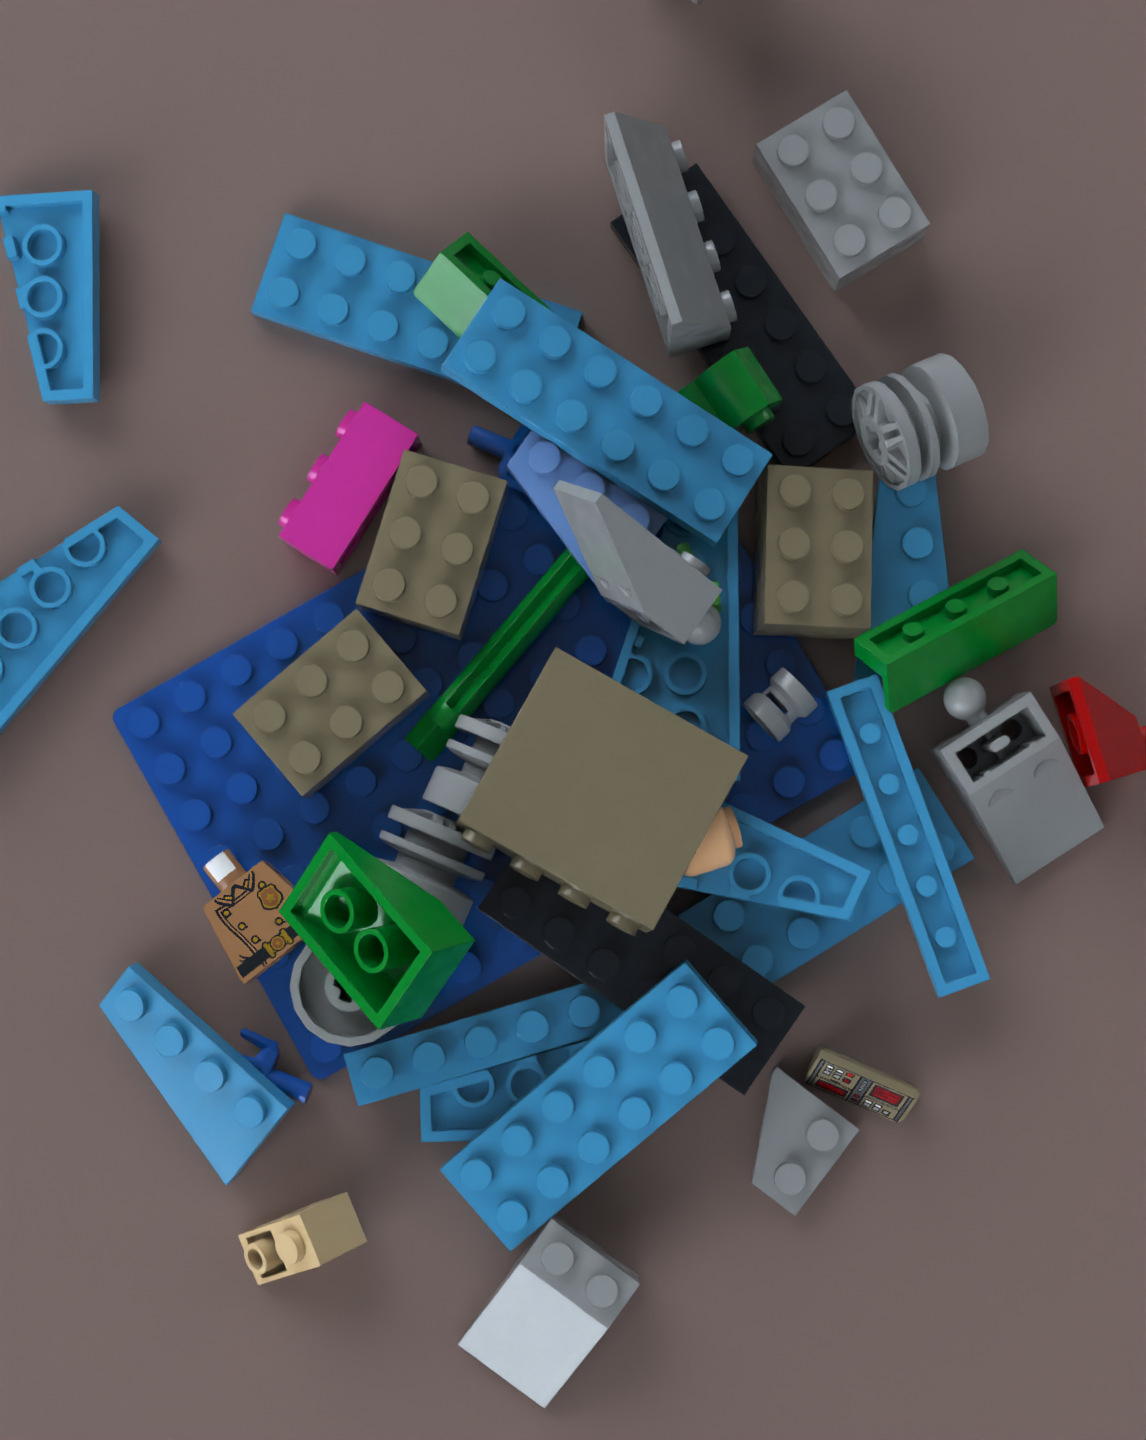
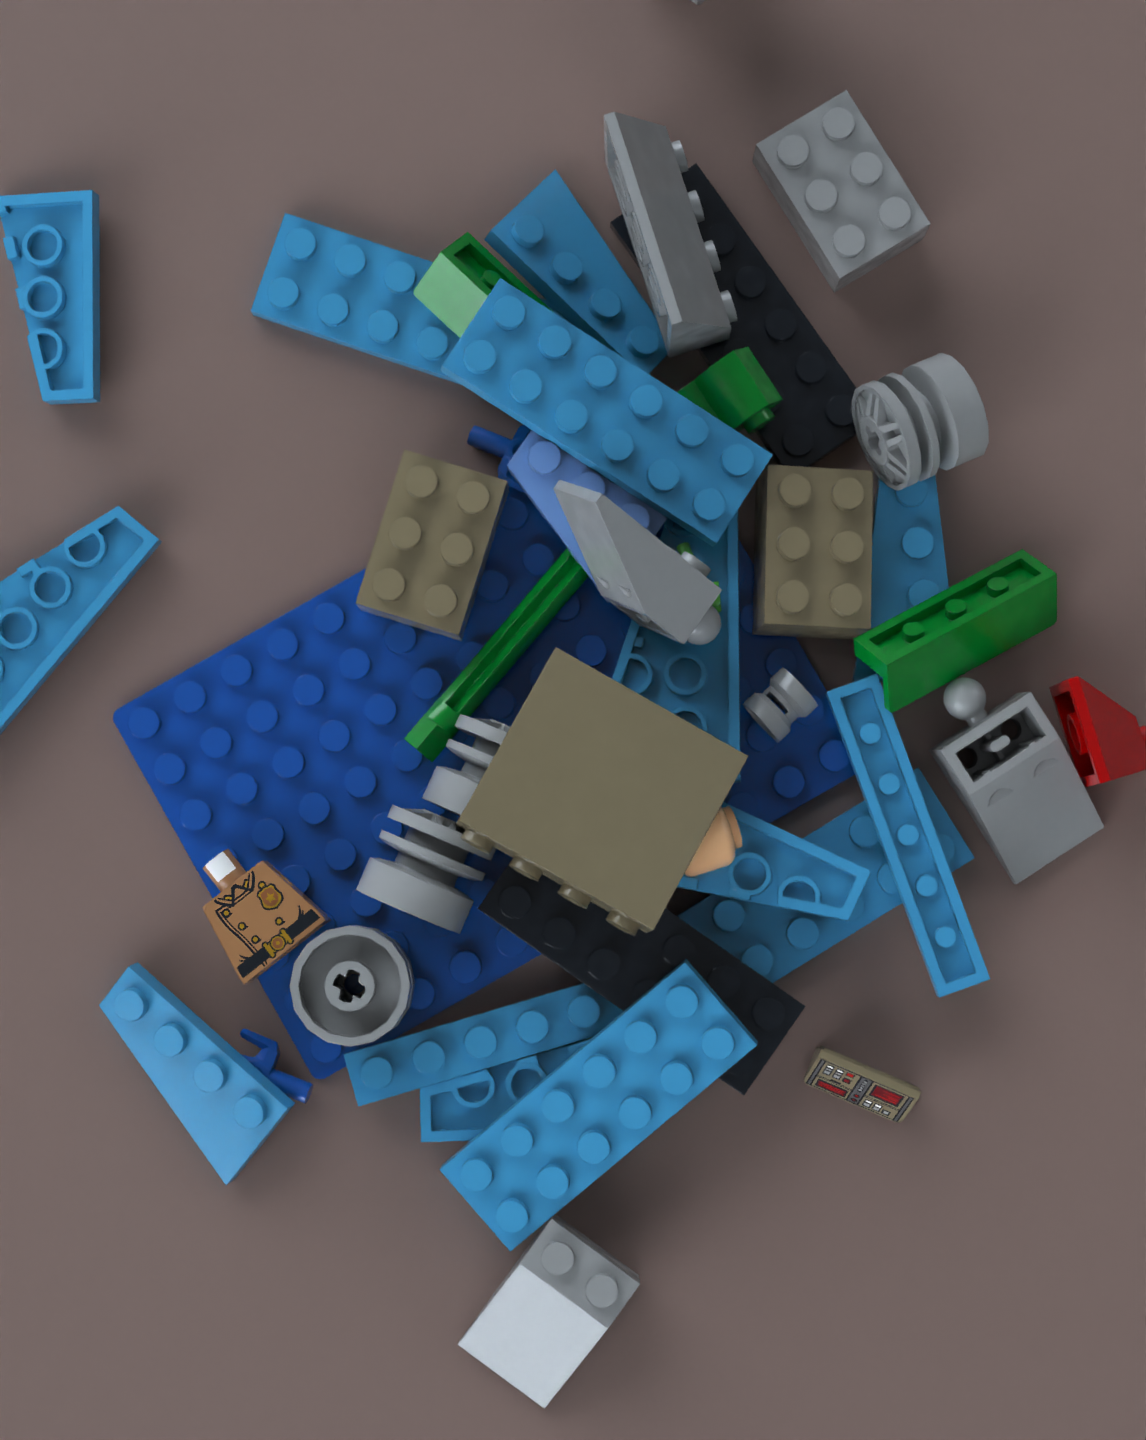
(302, 1239): tan slope -> none
(331, 704): dark tan brick -> none
(347, 487): dark pink brick -> none
(375, 931): green slope -> none
(576, 272): none -> dark azure wing
(797, 1142): light grey wing -> none

